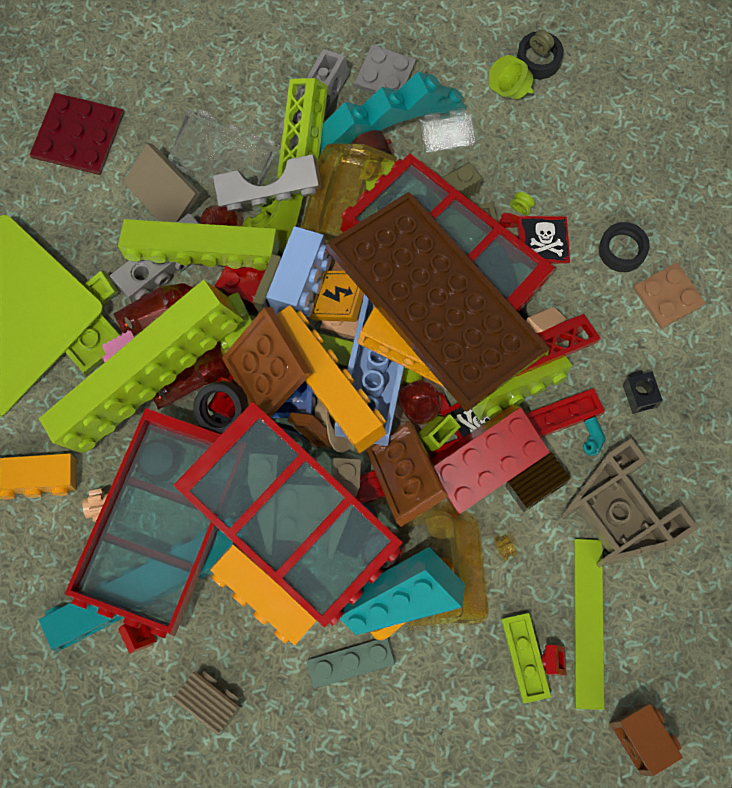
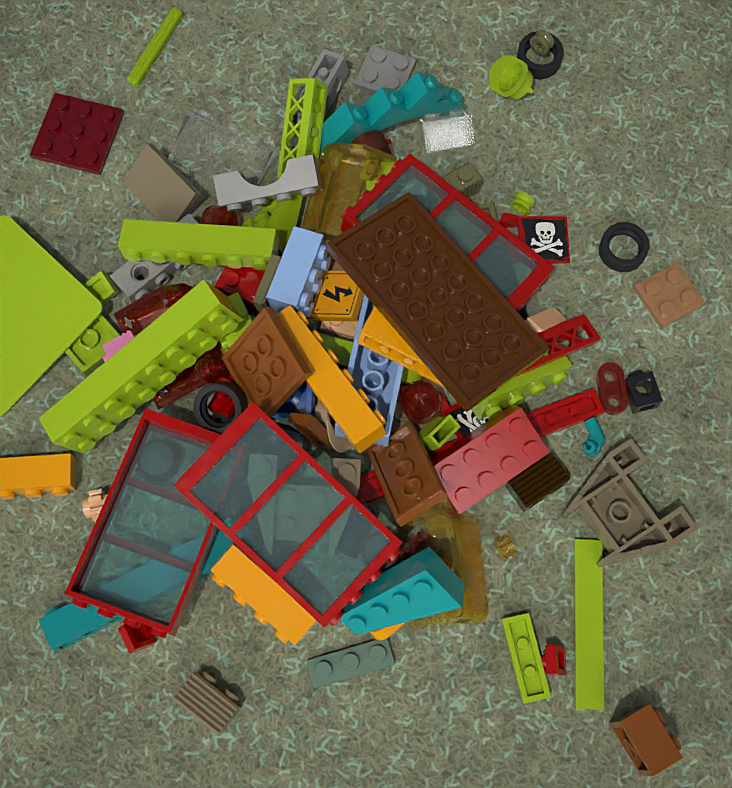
(155, 47): none -> lime axle
(418, 541): none -> clear red gear
(612, 390): none -> clear red plate

